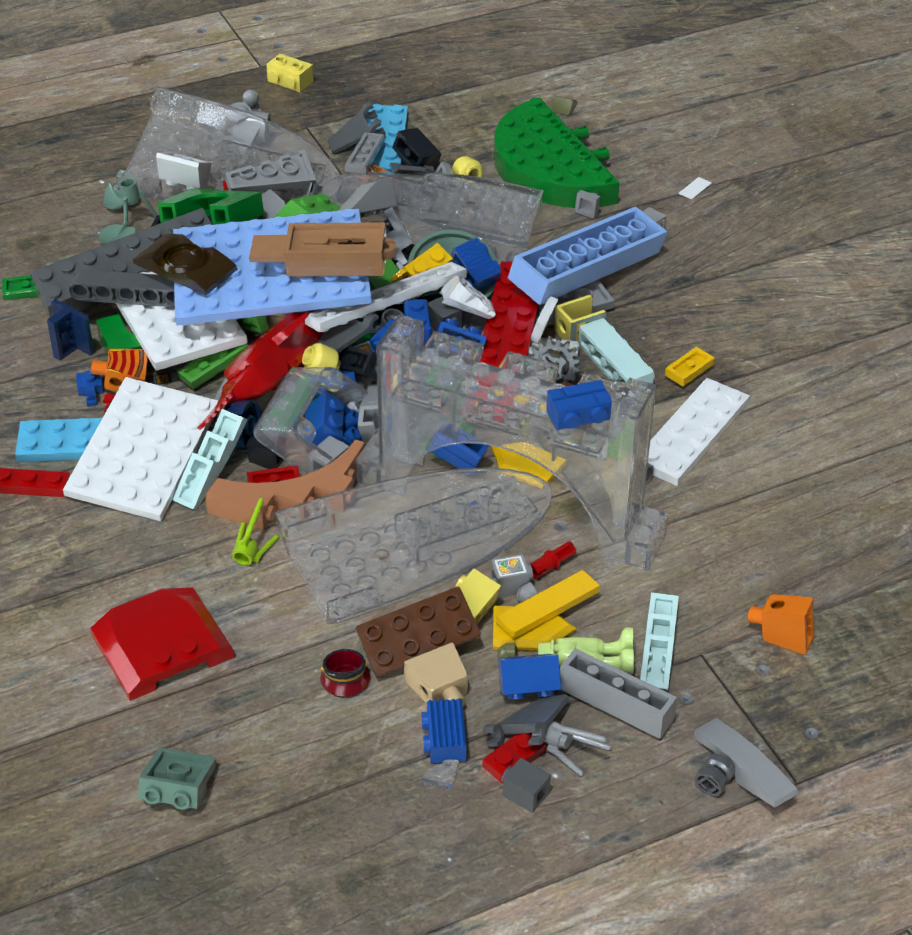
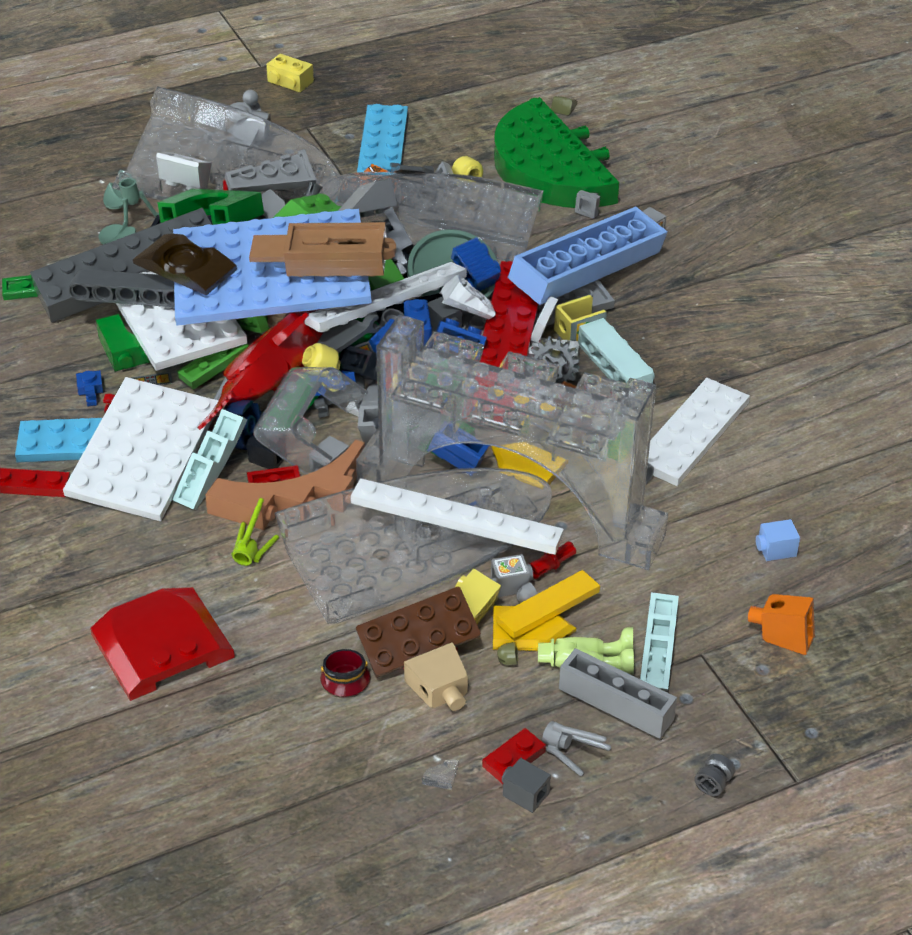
(69, 331): dark blue bracket -> none
(121, 364): orange torso -> none
(176, 778): sand green plate -> none
(333, 419): blue slope -> none
(355, 128): dark grey flag -> none
(364, 153): light grey tile -> none
(416, 148): black brick -> none
(428, 260): yellow hinge -> none
(445, 730): blue brick -> none
(457, 516): none -> white plate
(529, 674): blue brick -> none
(530, 719): dark grey flag -> none
(579, 405): blue brick -> none
(689, 366): yellow plate -> none
(695, 188): white sticker -> none
(751, 766): light grey slope -> none
(778, 540): none -> light blue brick

